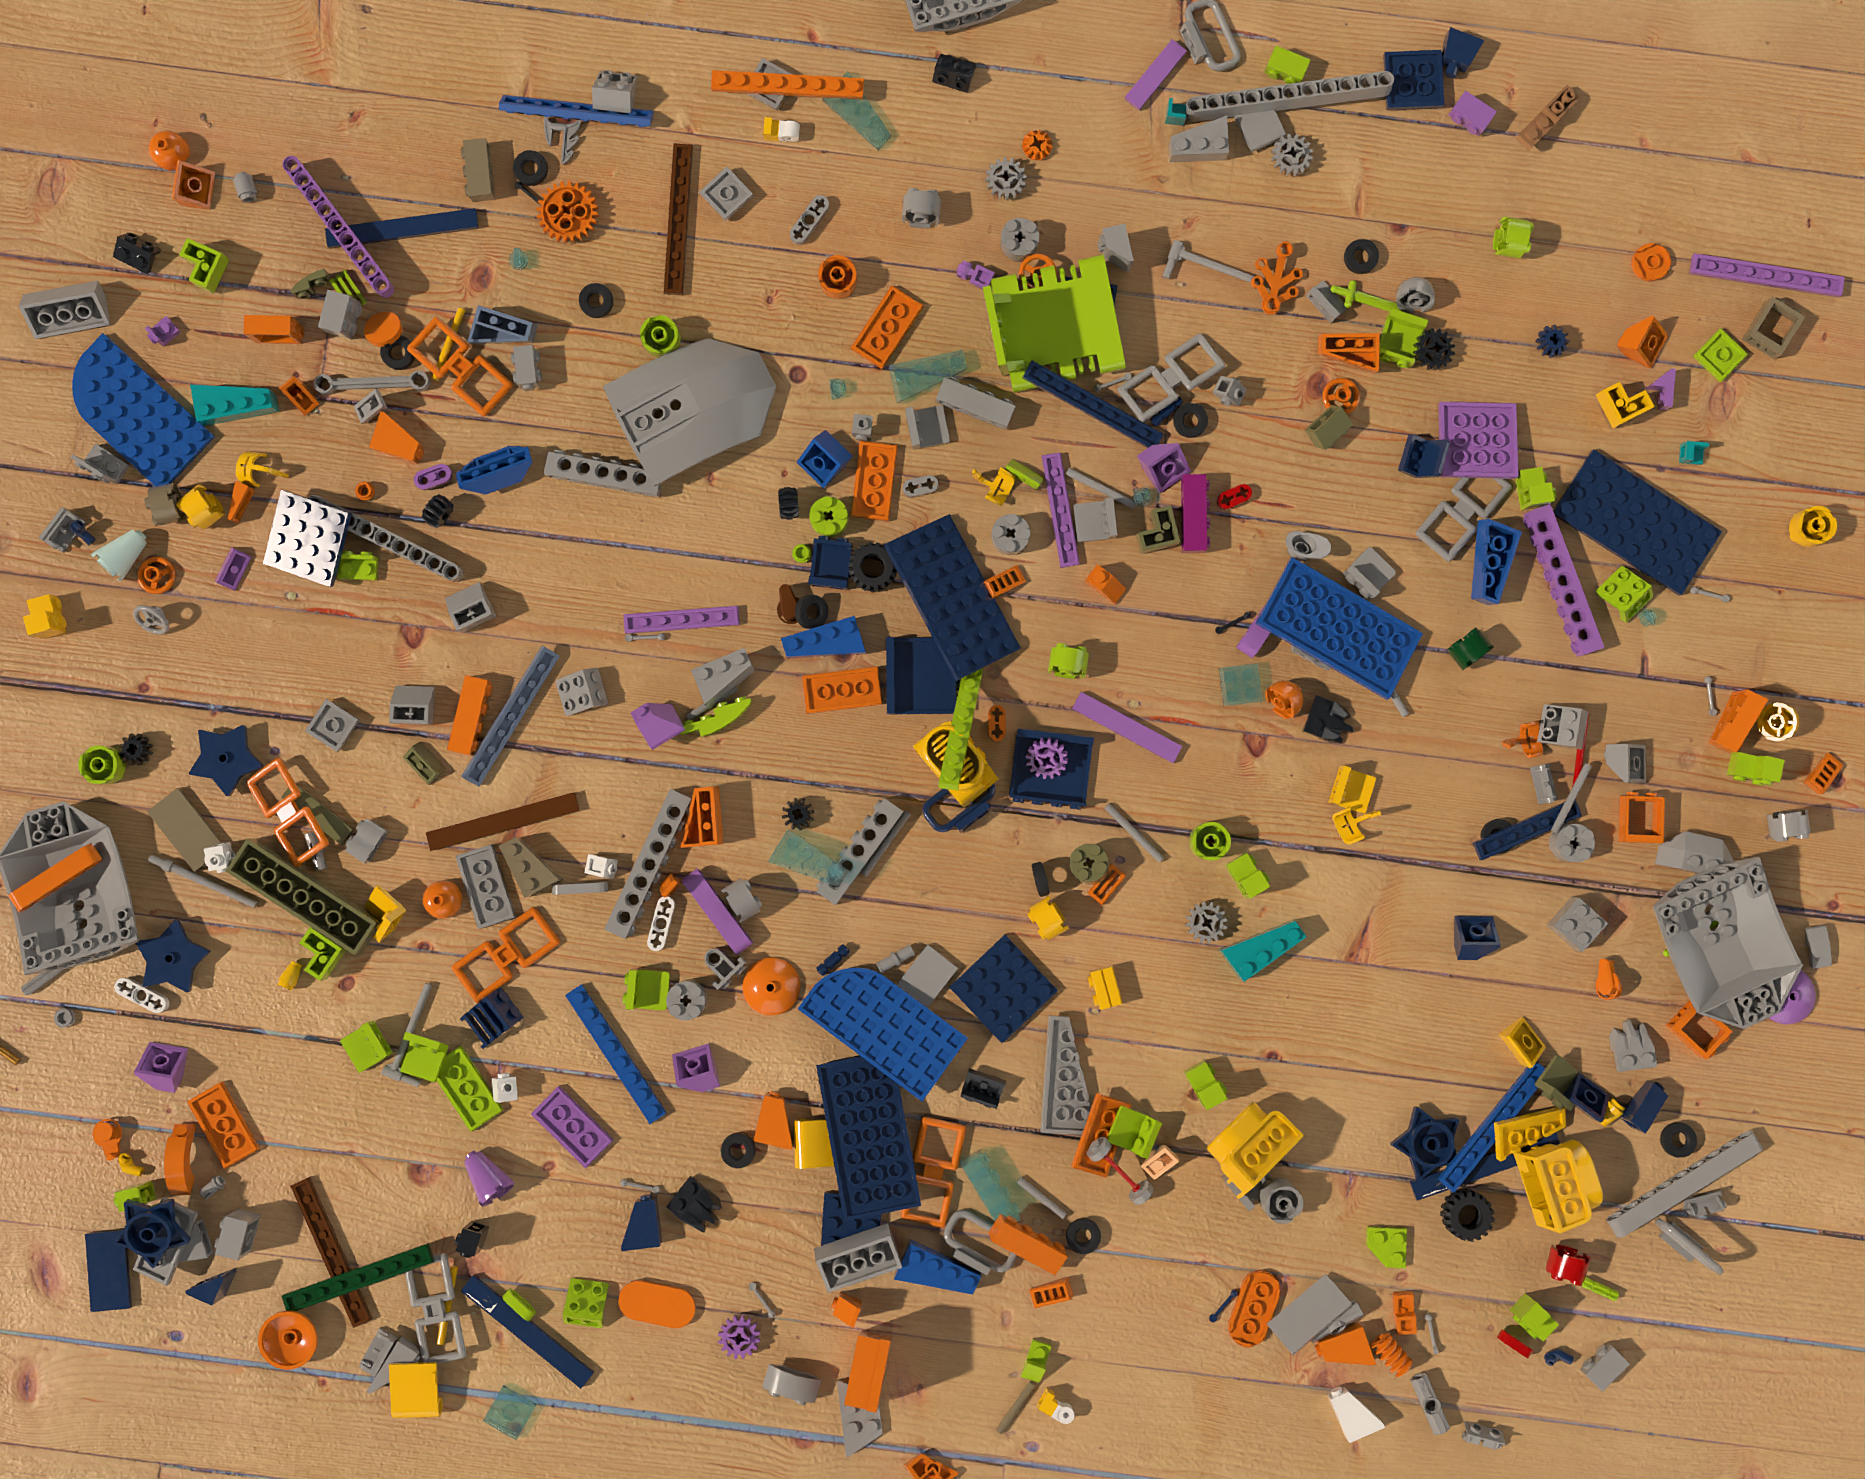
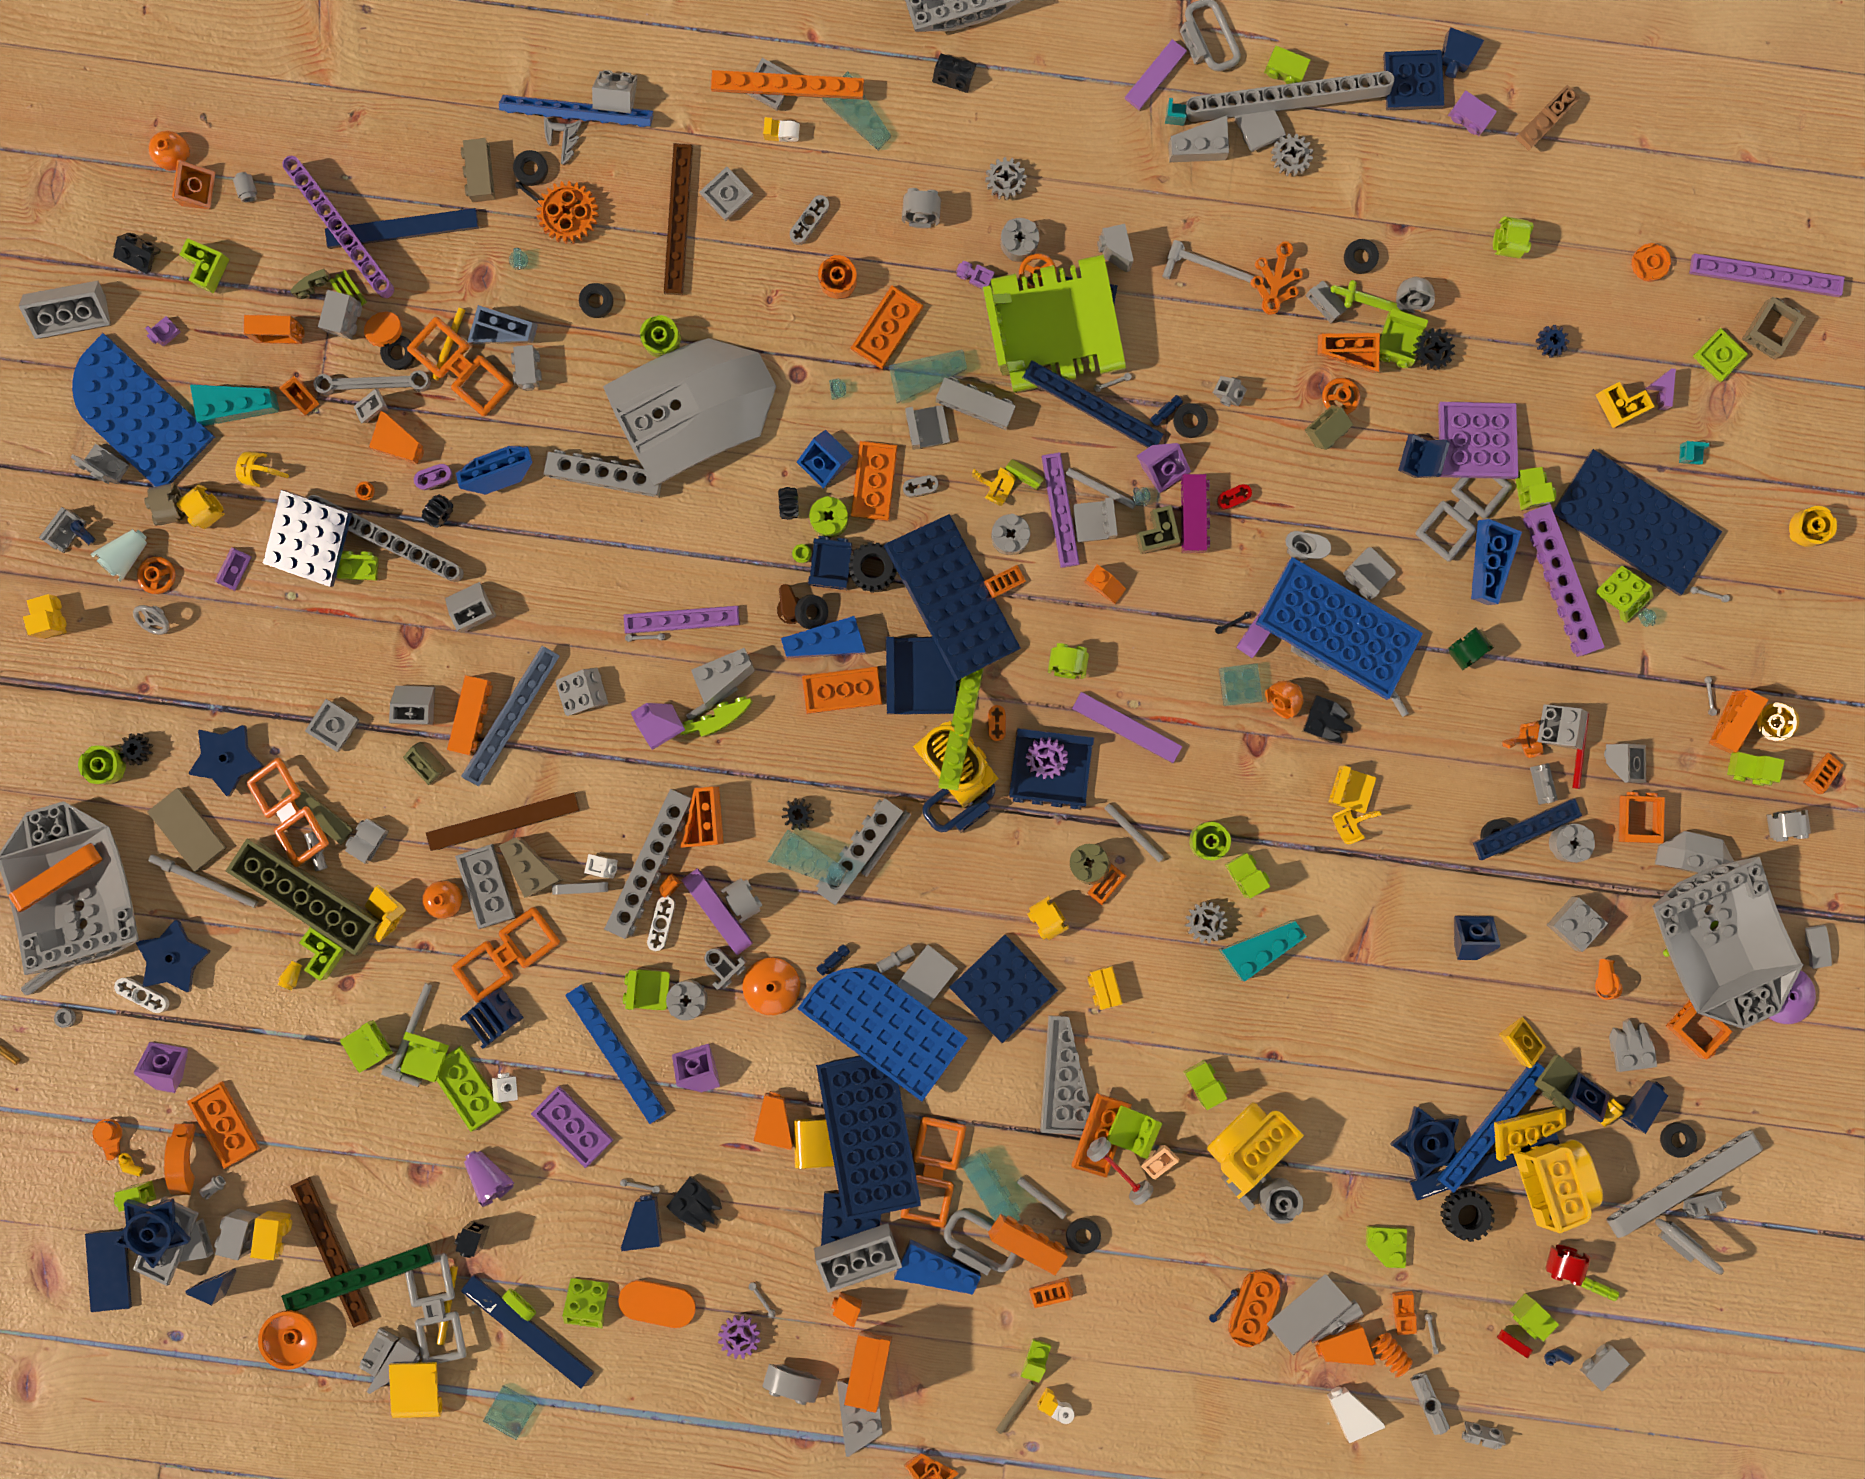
(219, 856): white brick -> none
(240, 499): orange slope -> none
(268, 1235): none -> yellow brick
(726, 1154): black tyre -> none
(862, 427): light grey bracket -> none
(982, 1088): black bracket -> none
(1033, 152): orange gear -> none
(1040, 879): black tyre -> none
(1171, 377): light grey bar -> none
(1571, 798): light grey bar -> none
(1643, 341): orange slope -> none

